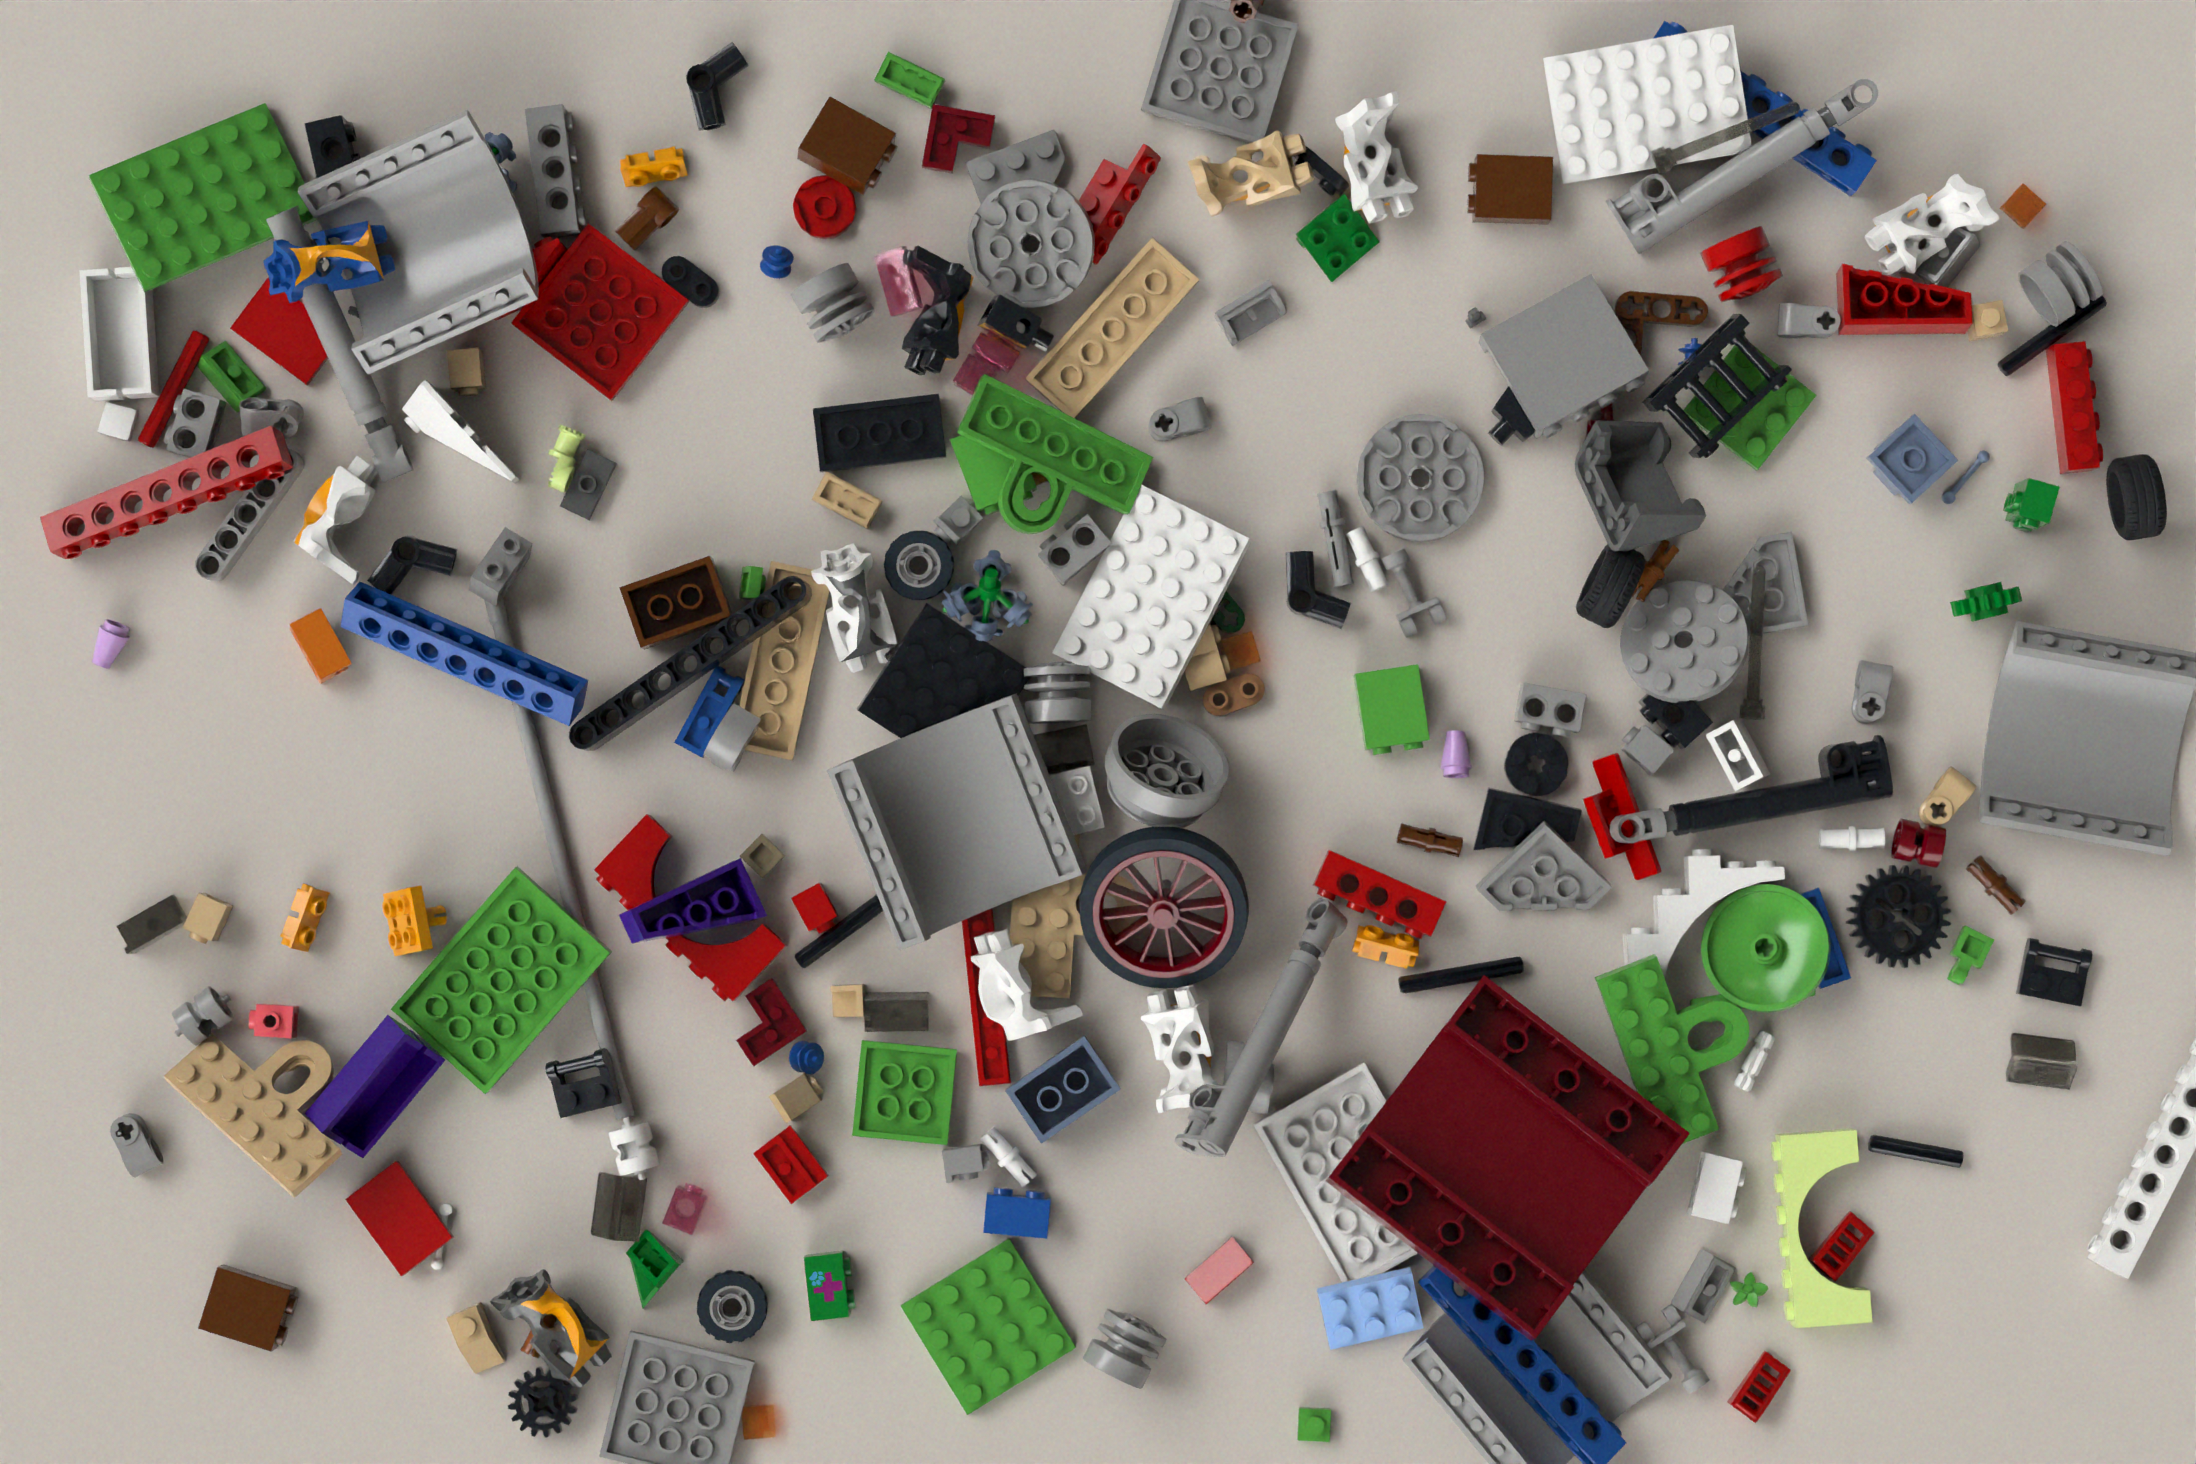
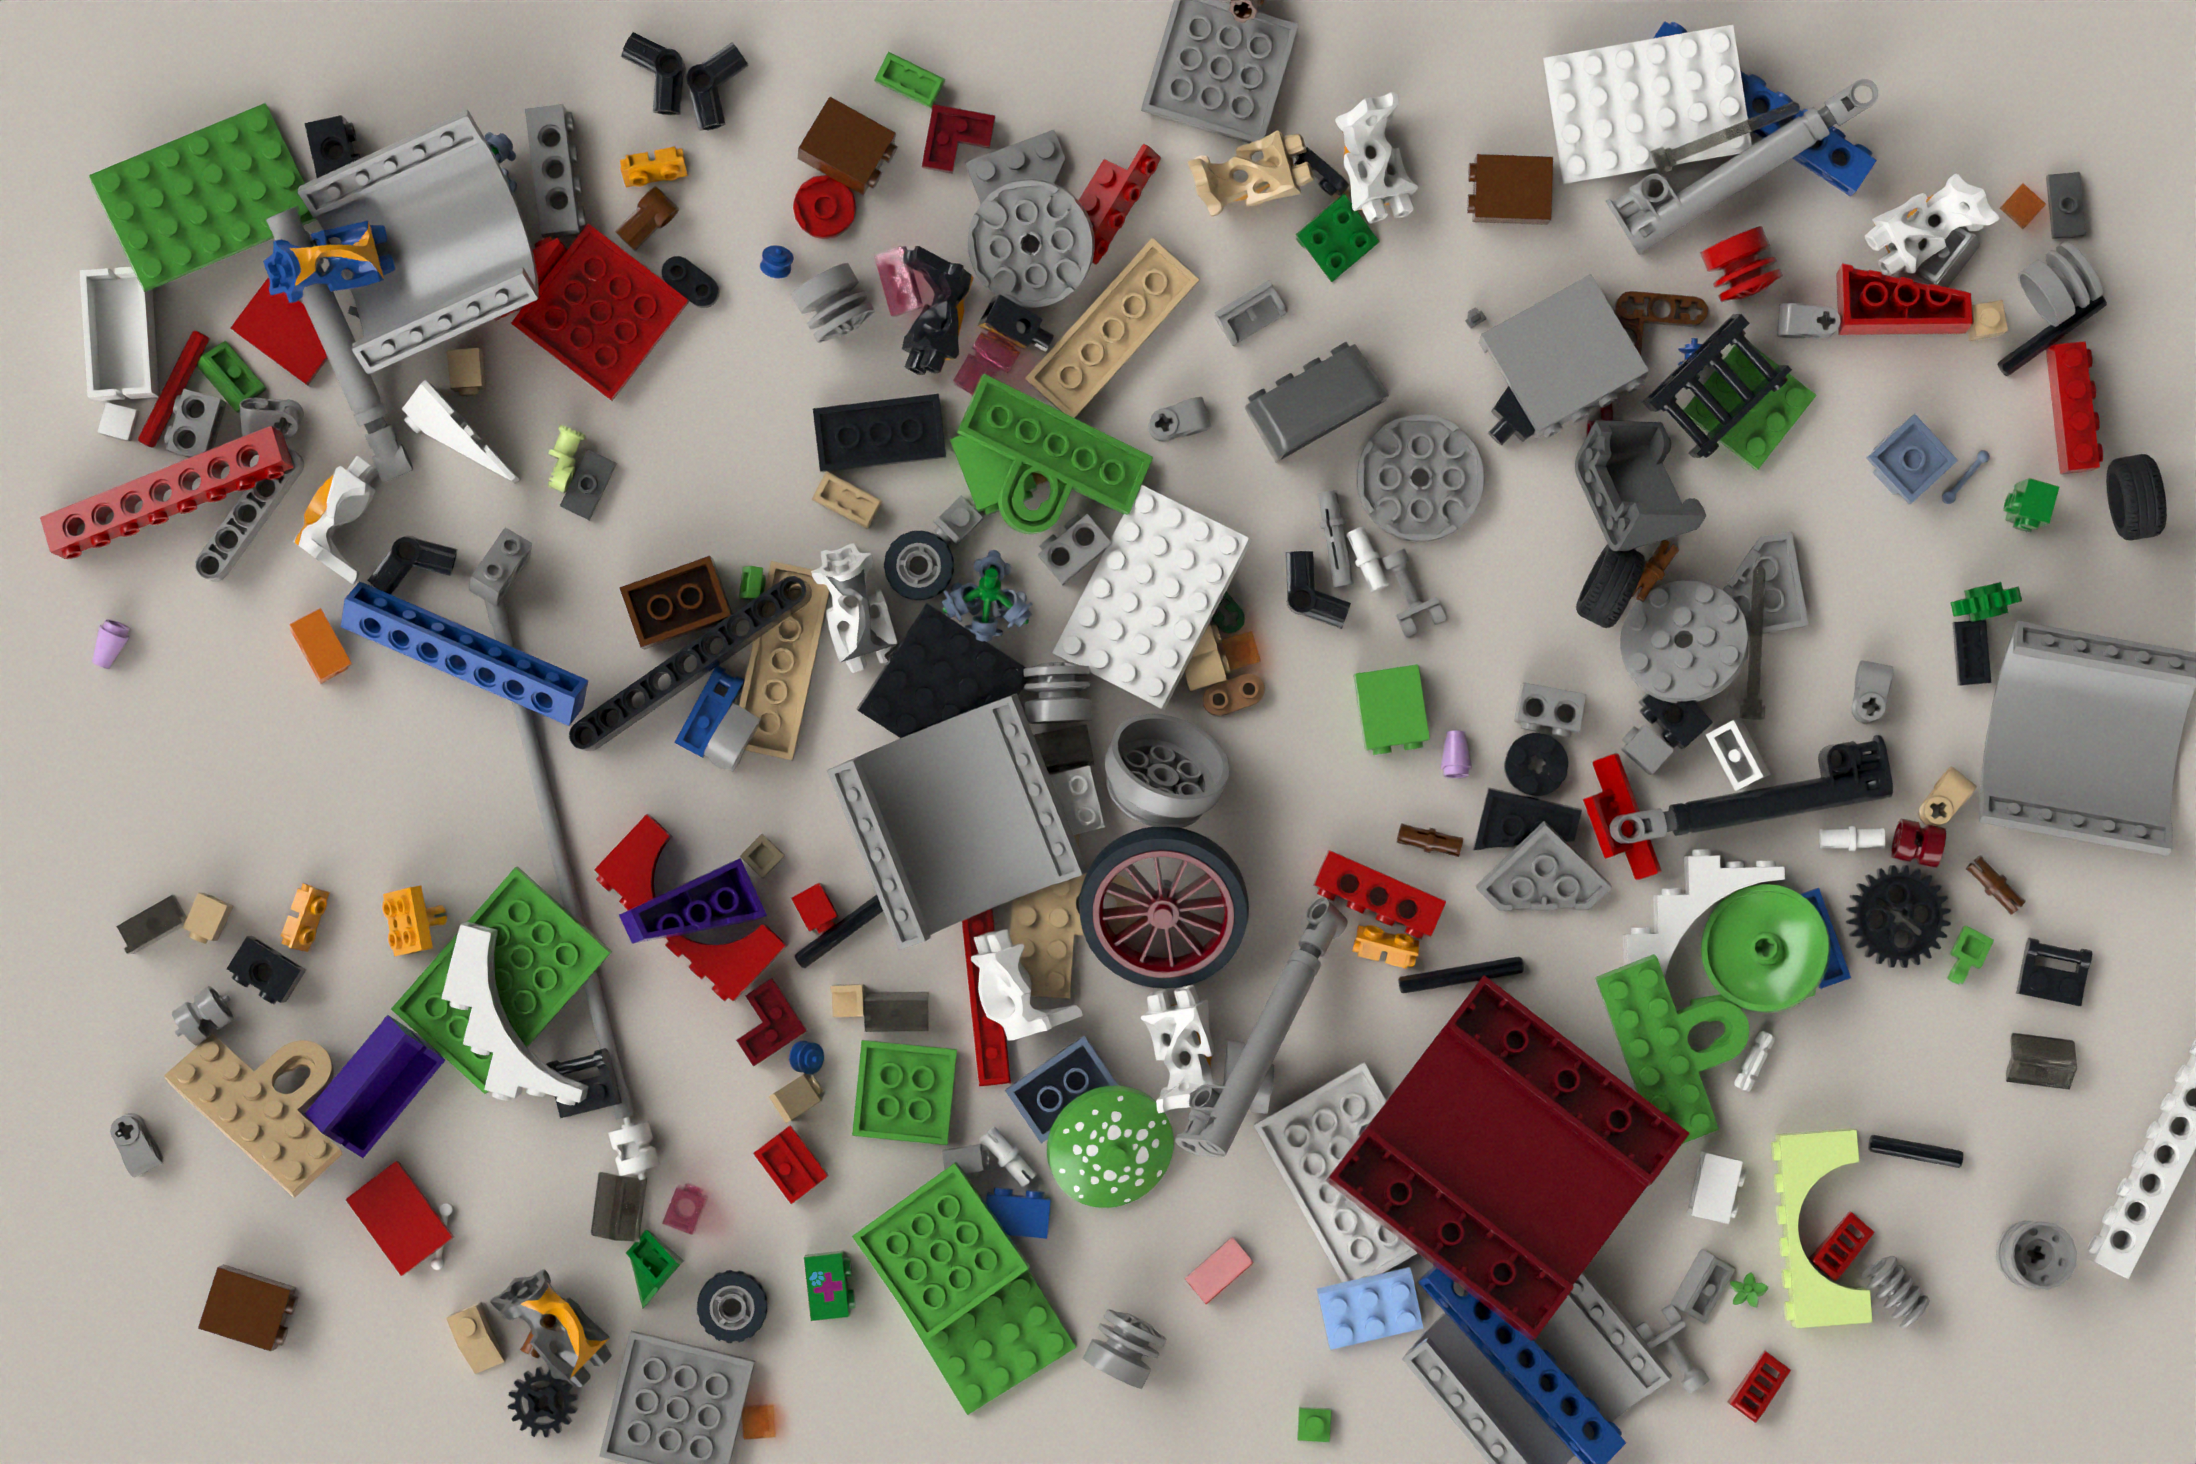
(284, 975): none -> black brick
(286, 1020): coral brick -> none
(513, 1065): none -> white arch
(667, 85): none -> black piece
(941, 1251): none -> bright green plate
(1110, 1146): none -> bright green dish
(1315, 401): none -> dark grey windscreen
(1897, 1289): none -> light grey piece
(1971, 652): none -> black plate
(2054, 1251): none -> light grey wheel
(2065, 205): none -> dark grey plate

